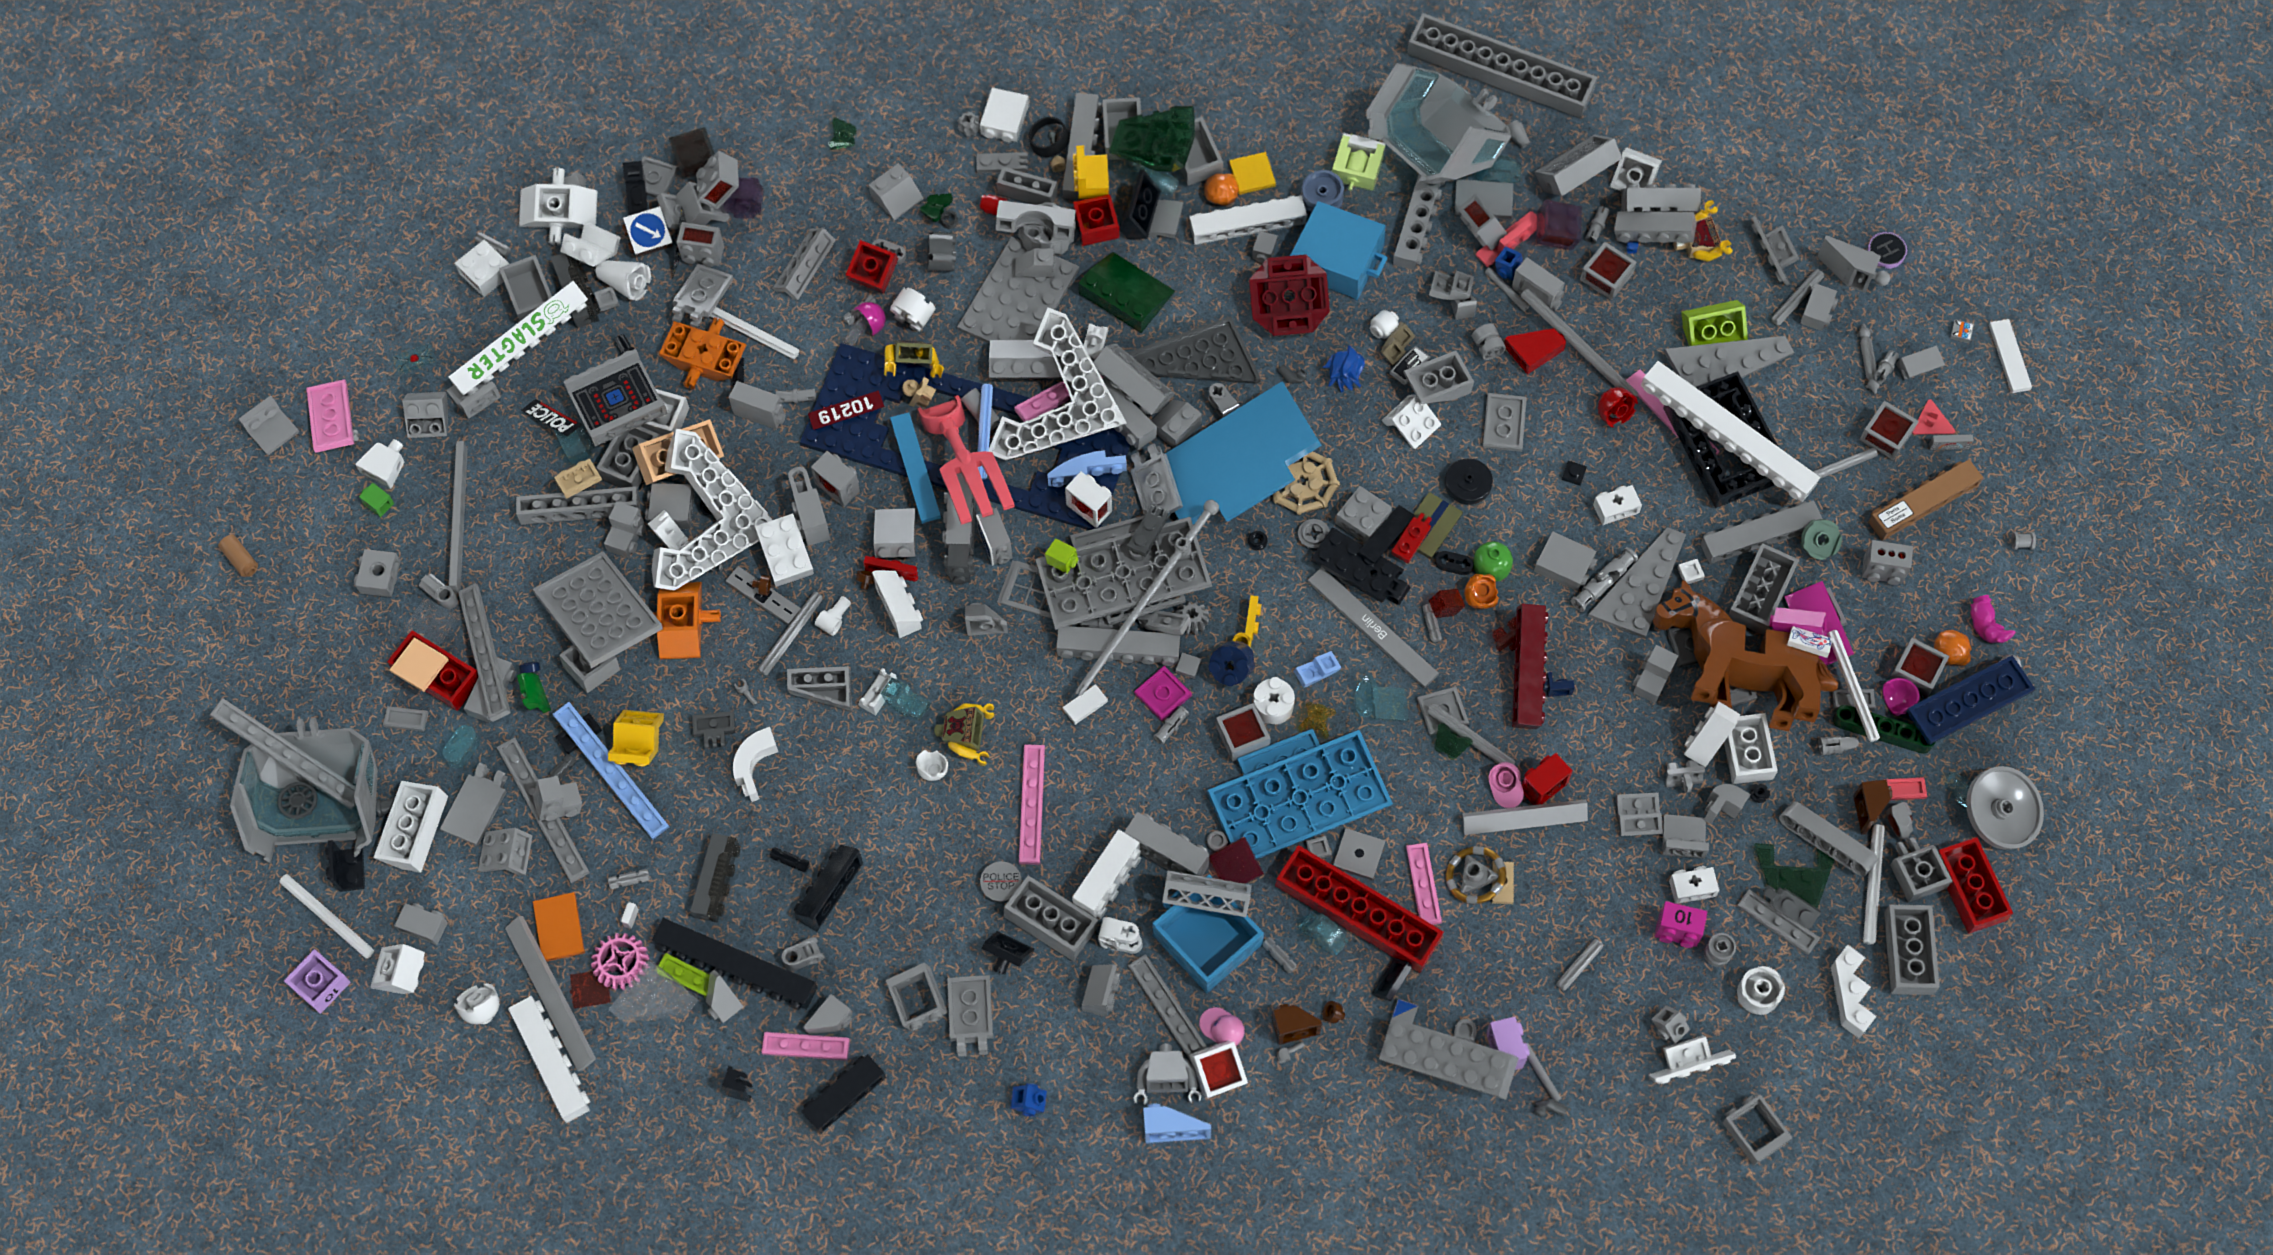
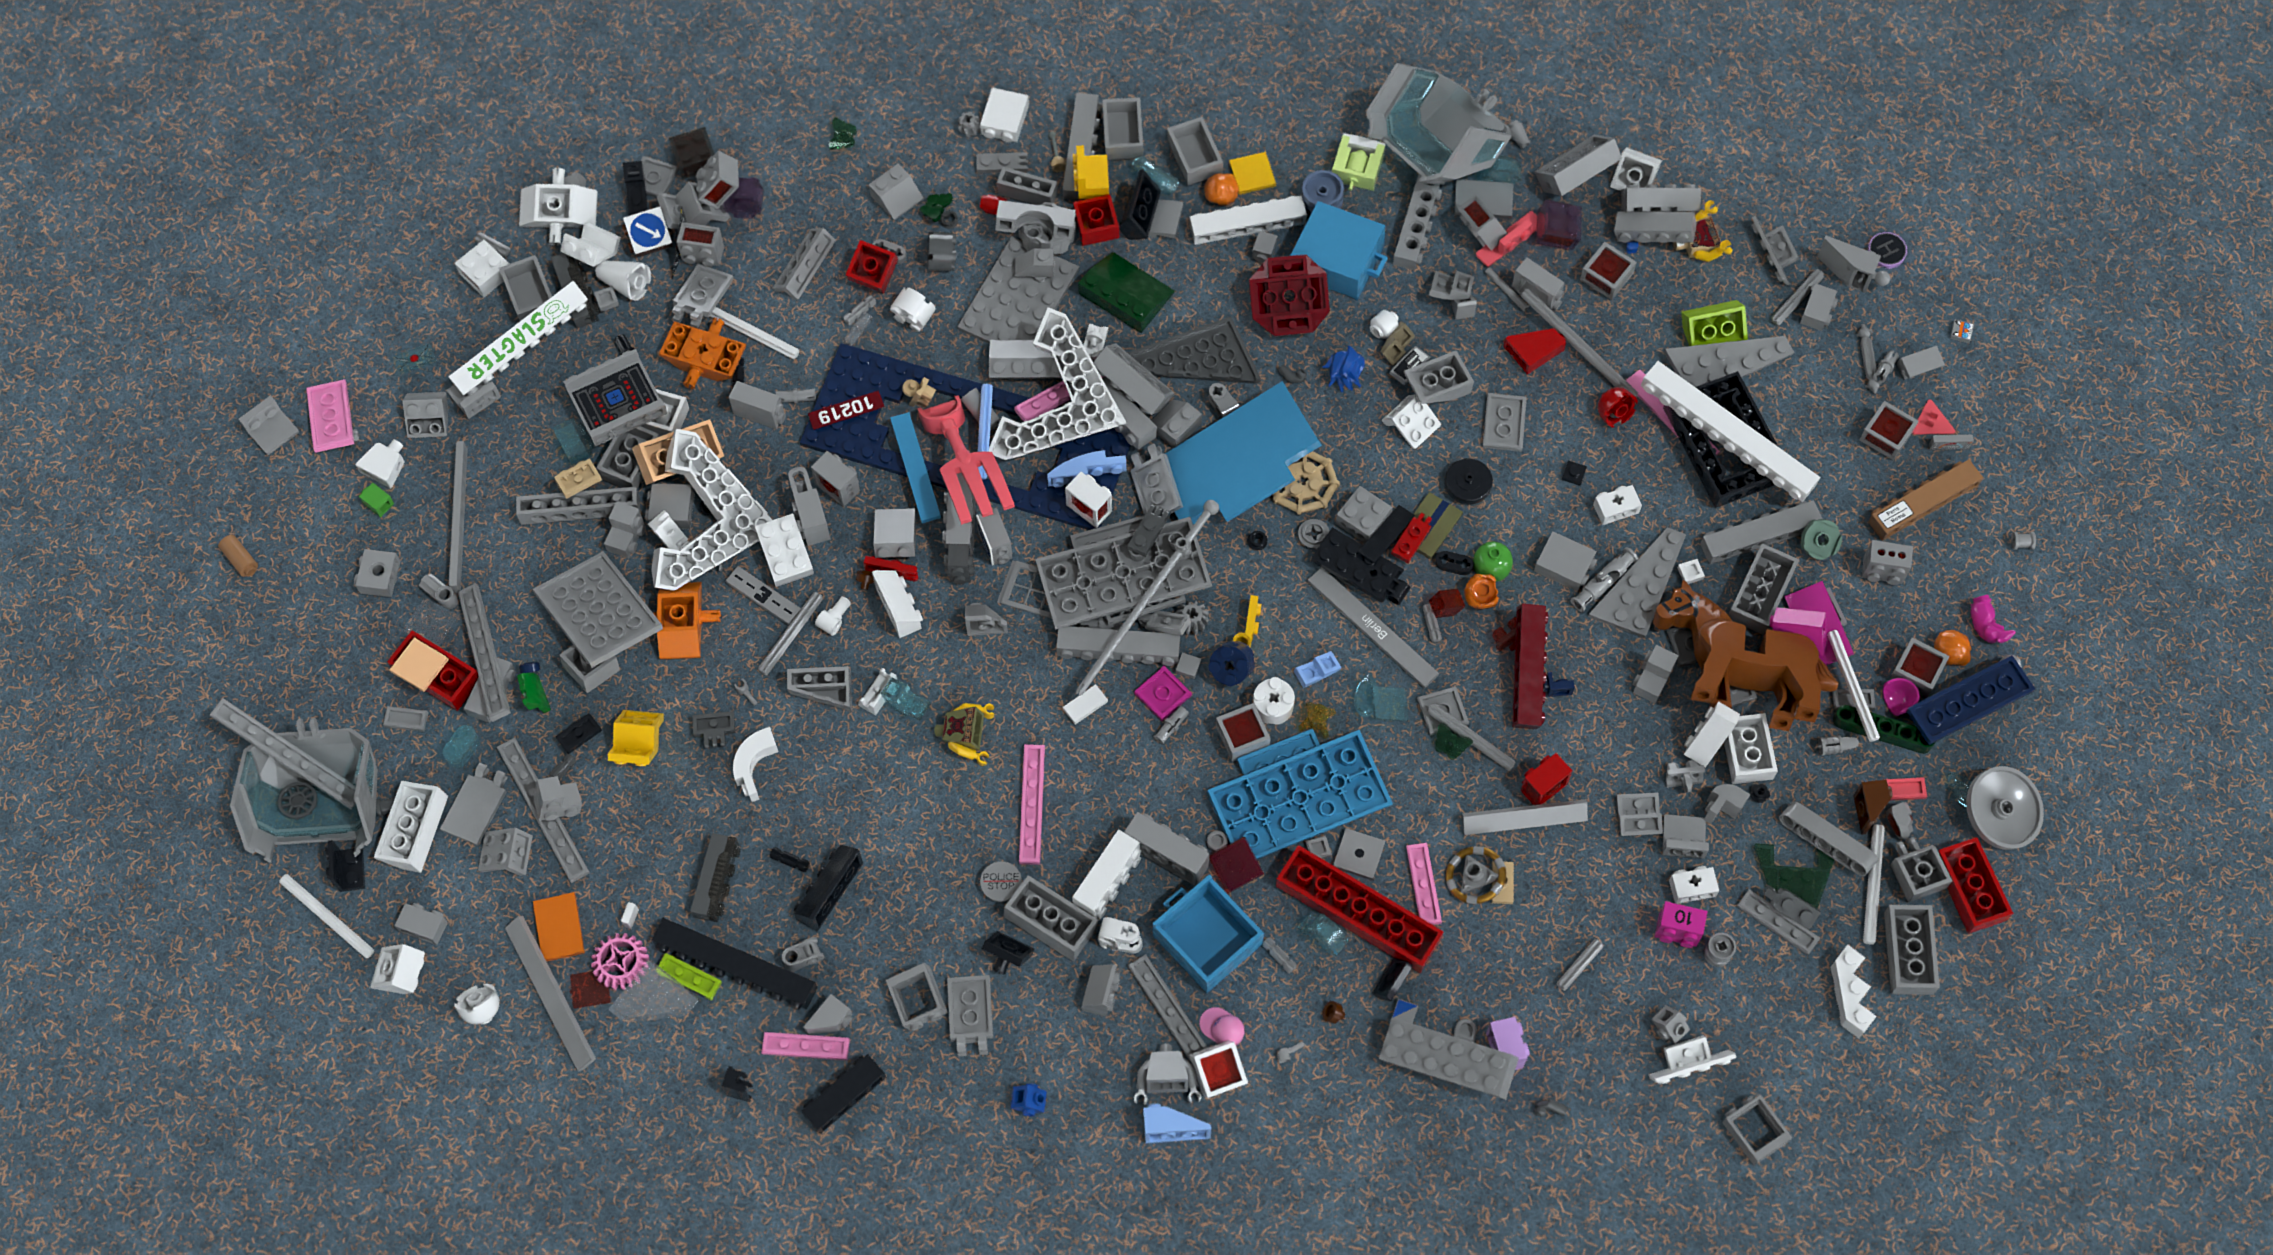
(317, 981): lavender brick -> none
(549, 1059): white brick -> none
(551, 417): sticker -> none
(610, 771): light blue tile -> none
(628, 879): light grey axle -> none
(721, 999): light grey slope -> none
(763, 584): reddish brown tile -> none
(874, 315): dark pink helmet -> none
(911, 352): torso -> none
(931, 765): white hair -> none
(1057, 147): black tyre -> none
(1061, 556): lime brick -> none
(1156, 140): clear green wedge -> none
(1210, 887): light grey fence -> none
(1294, 1024): reddish brown slope -> none
(1488, 341): light grey wheel -> none
(1501, 65): light grey brick -> none
(1506, 785): bright pink cap -> none
(1508, 262): blue brick -> none
(1543, 1075): light grey piece -> none
(1597, 225): light grey pin -> none
(1771, 995): white brick -> none
(1810, 642): white tile -> none
(1846, 463): light grey piece -> none
(2010, 356): white tile -> none

